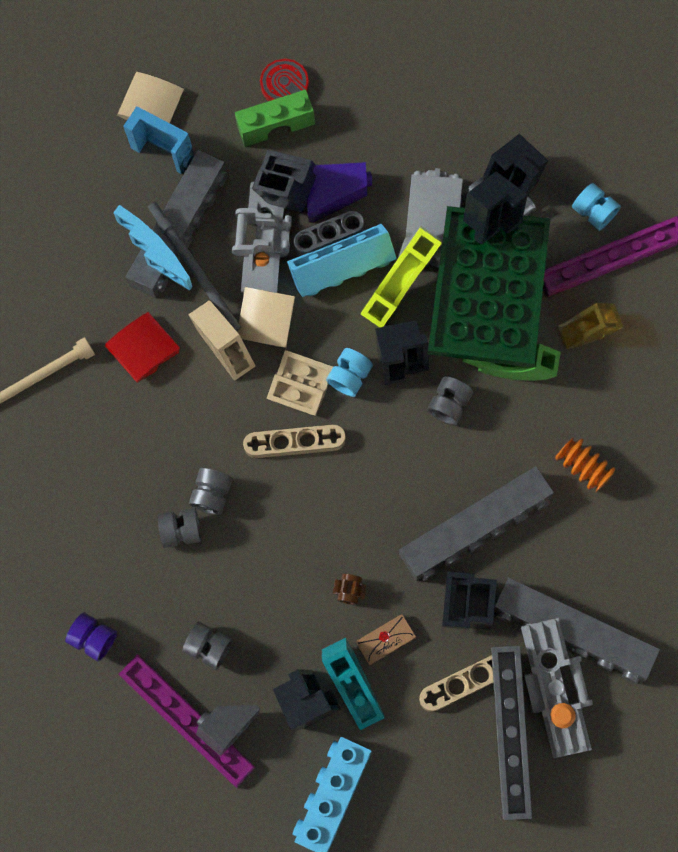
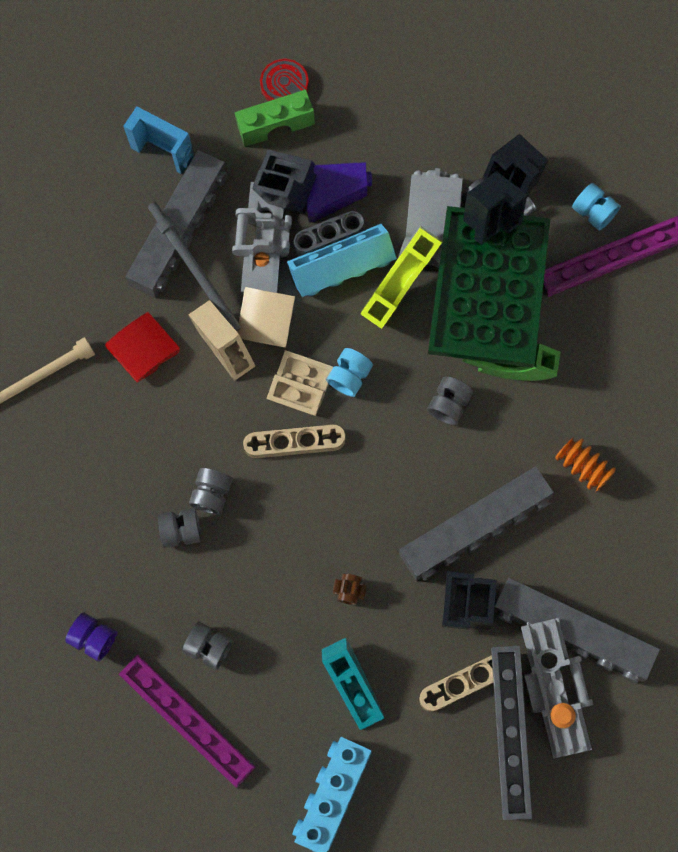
(151, 95): tan slope -> none
(157, 252): medium azure slope -> none
(225, 725): flat silver slope -> none
(304, 700): black plate -> none
(385, 639): medium nougat tile -> none
(401, 351): black plate -> none
(590, 325): clear yellow slope -> none

